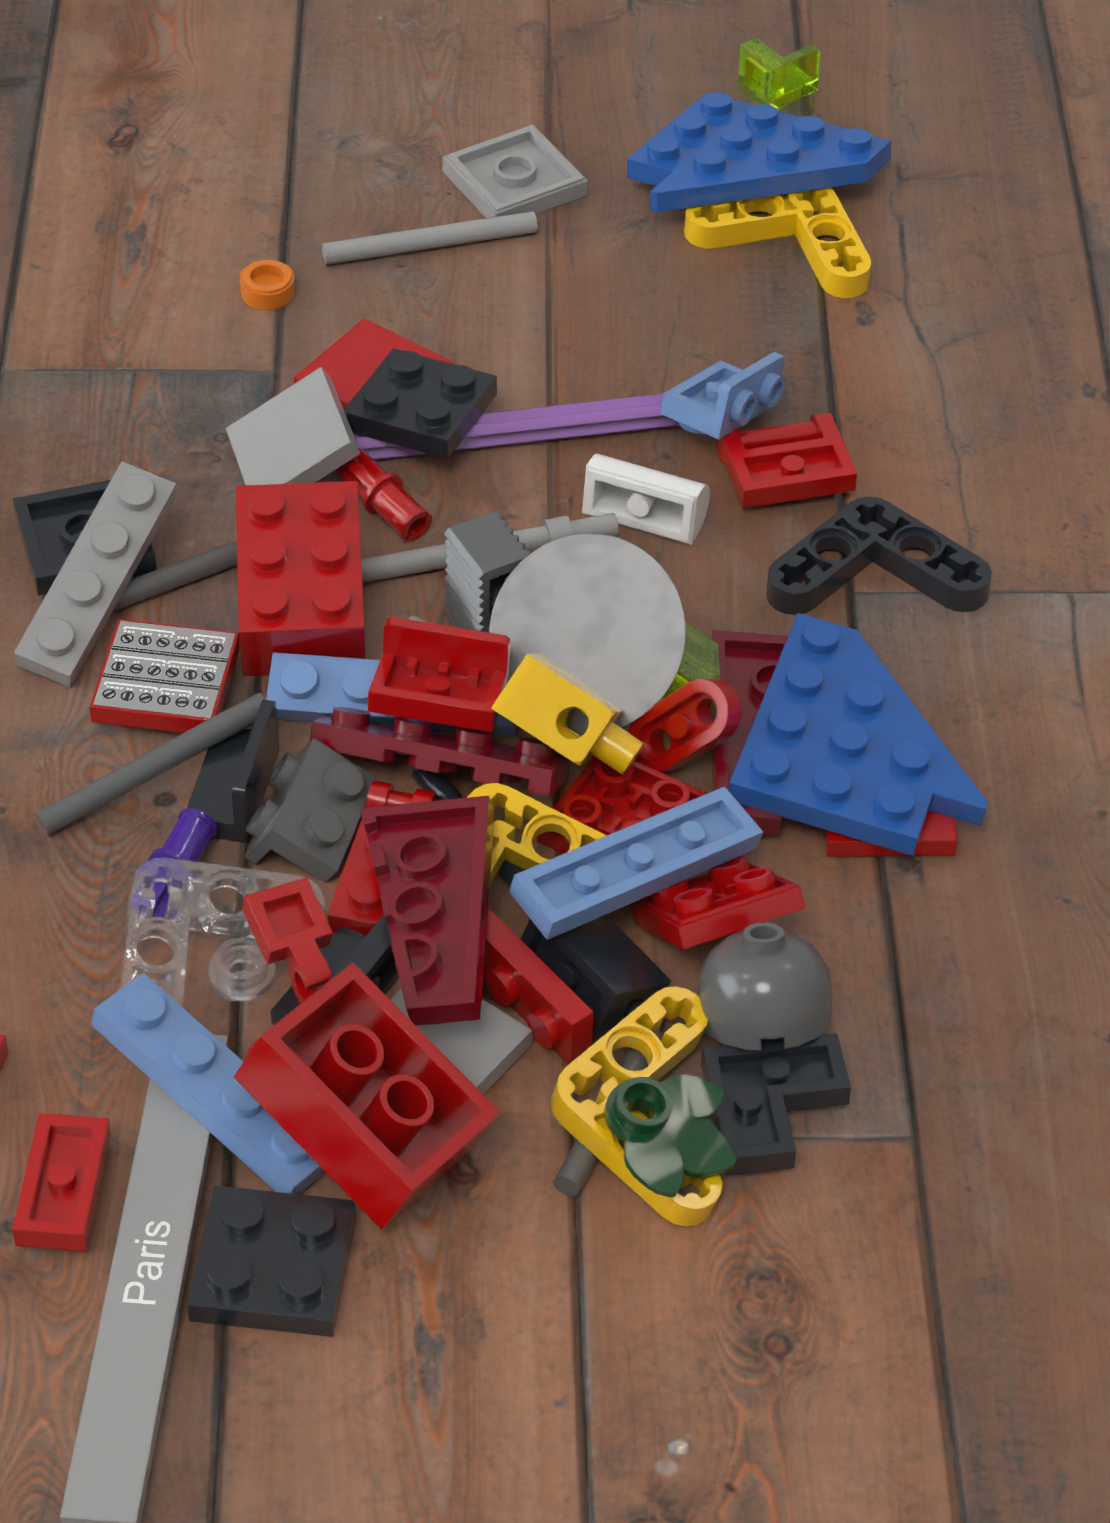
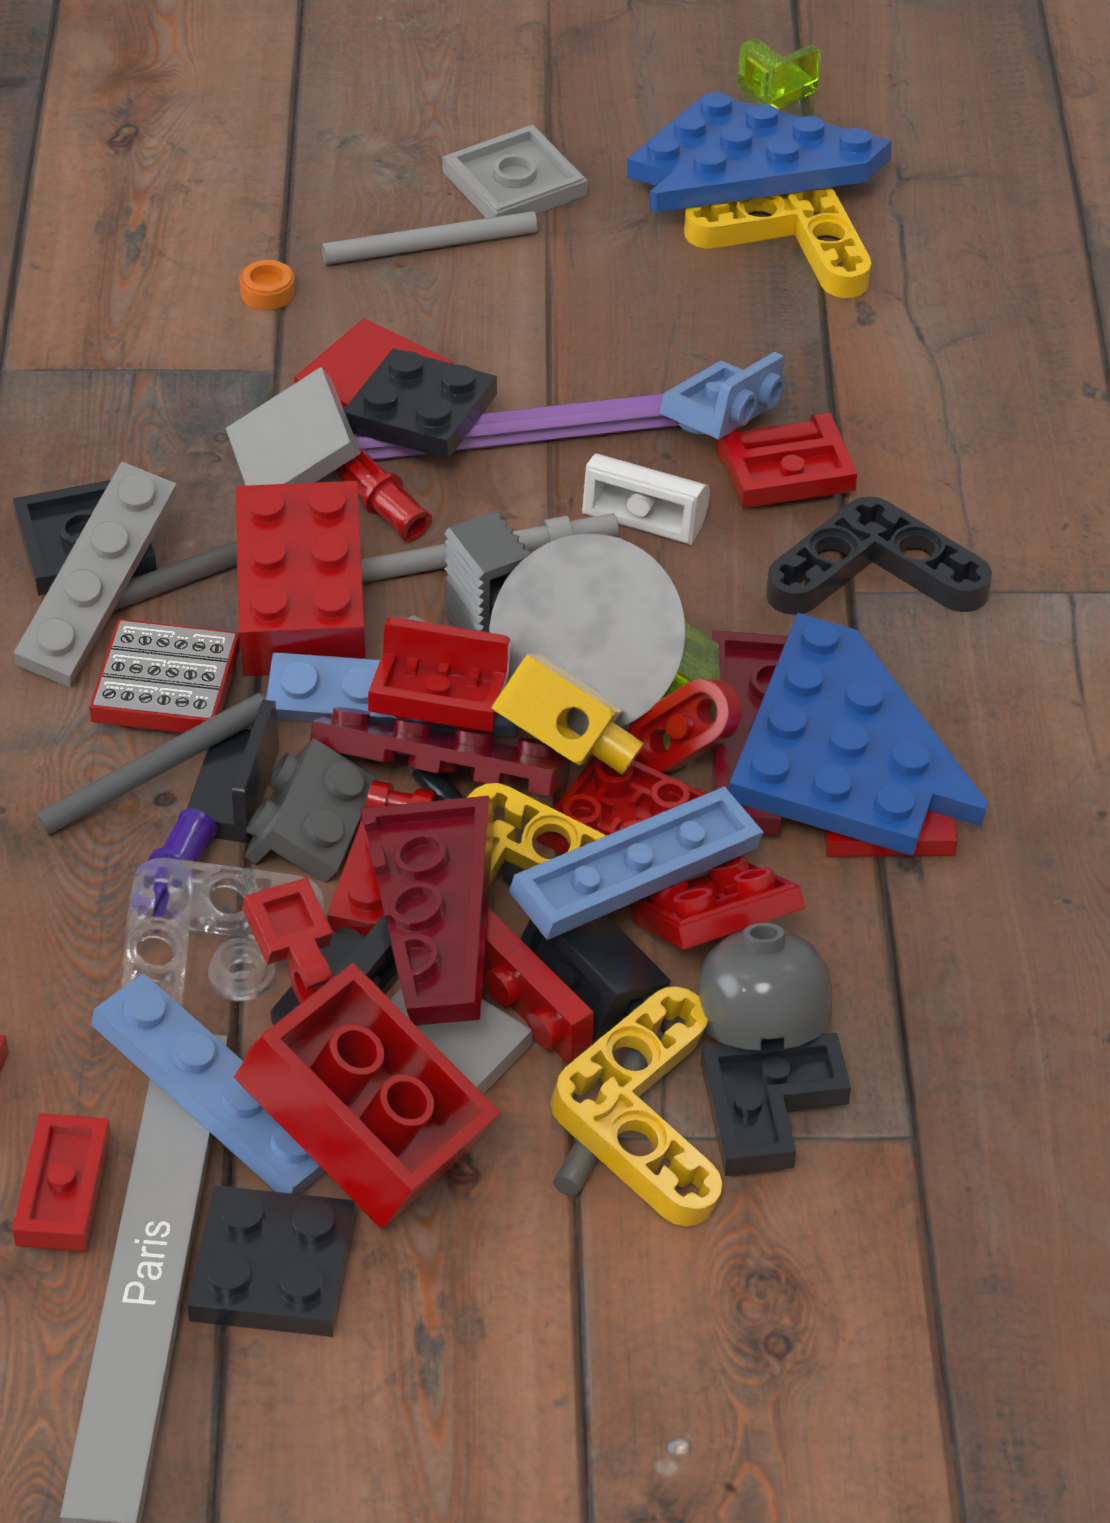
(677, 1134): dark green plate -> none

